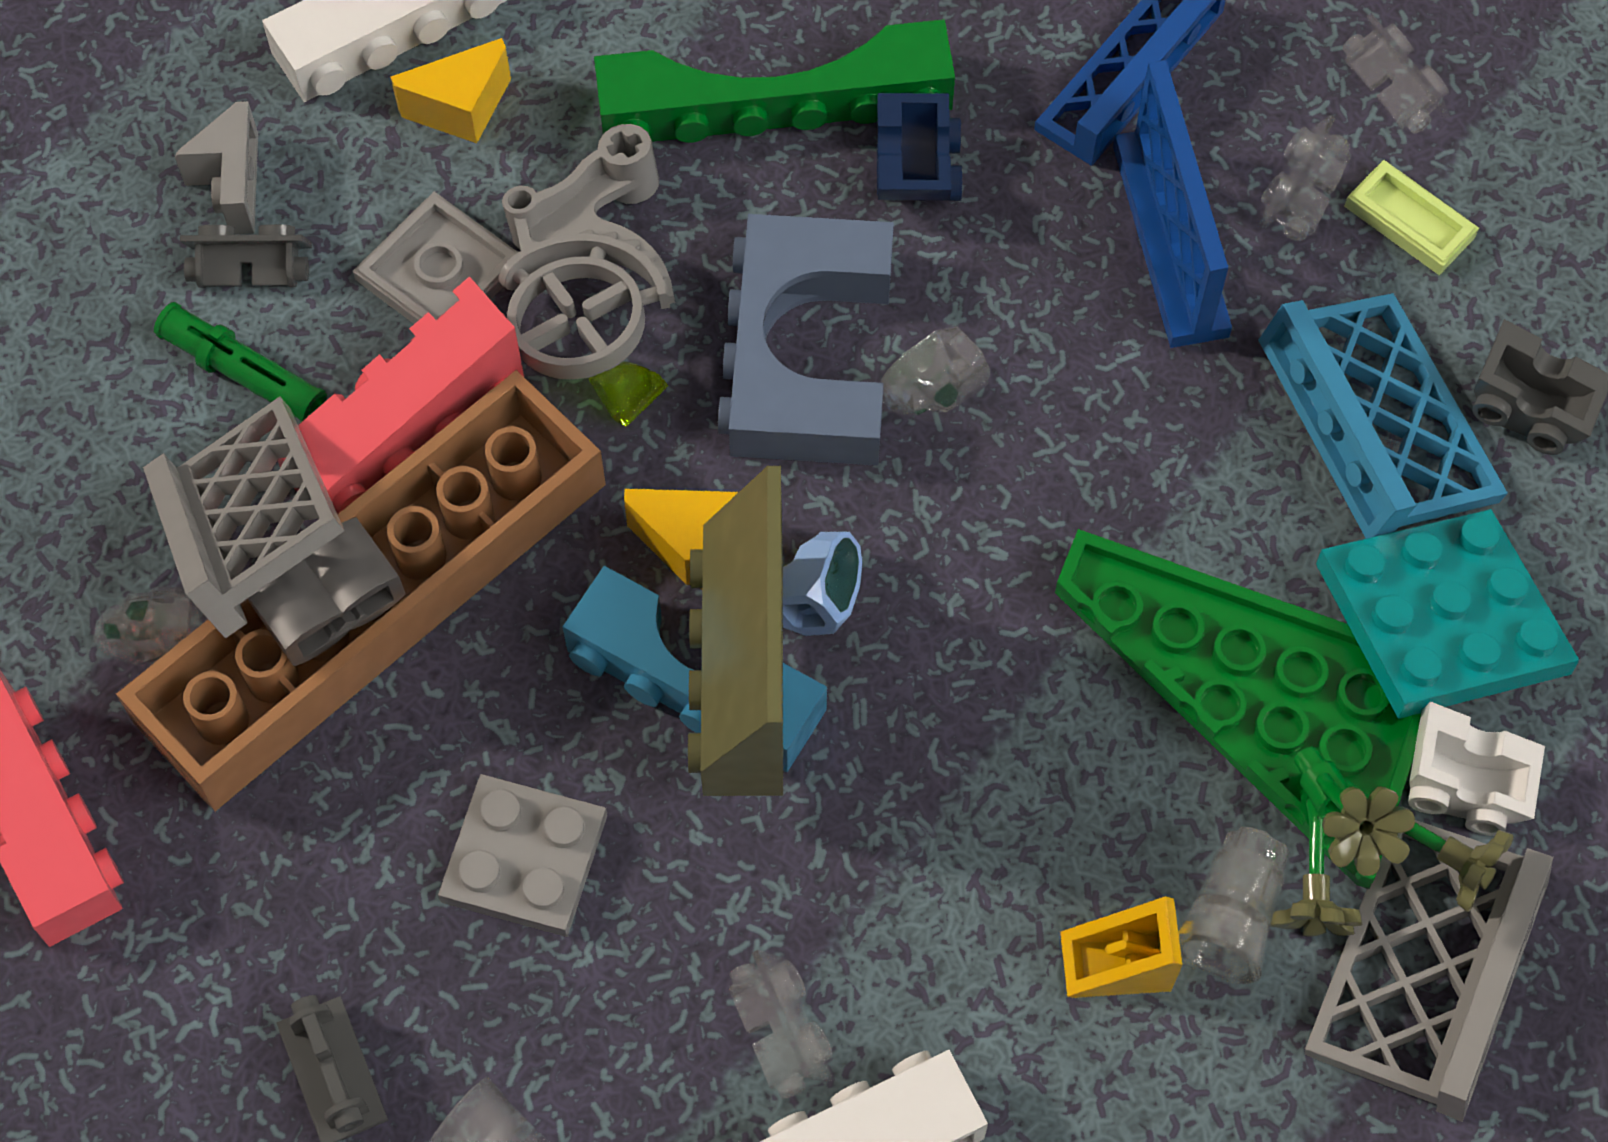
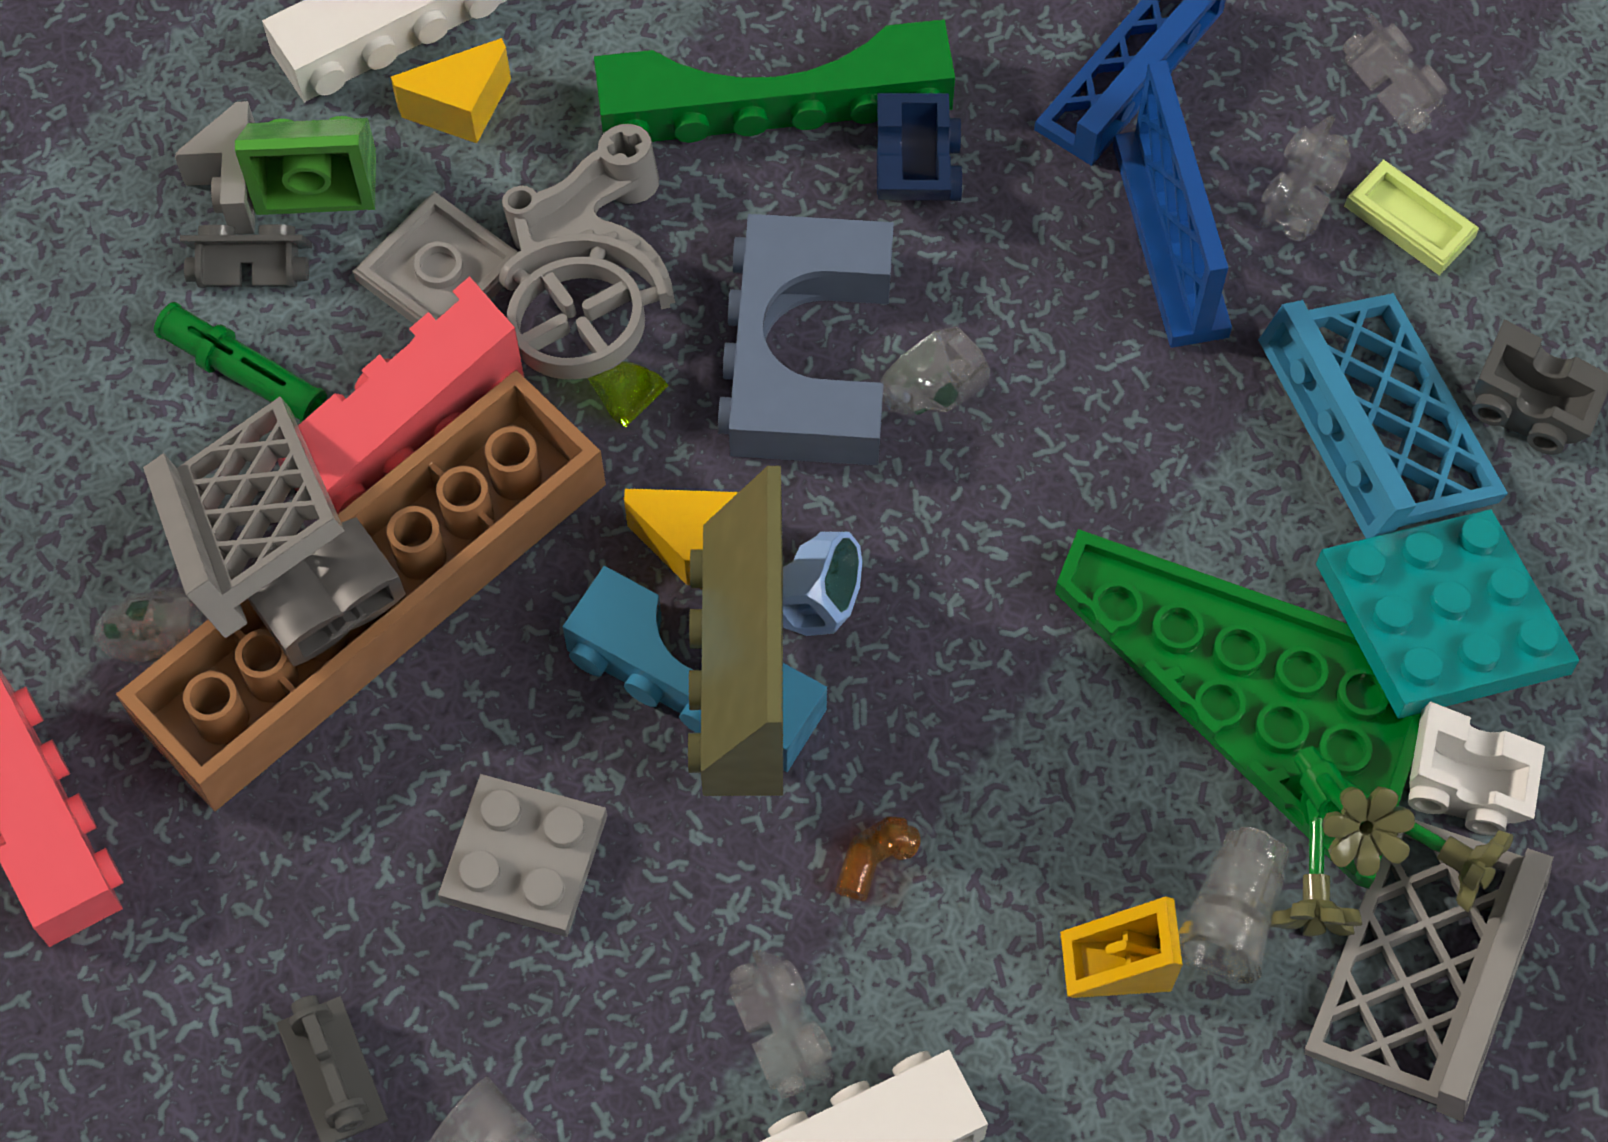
(308, 165): none -> bright green slope
(869, 848): none -> clear orange arm

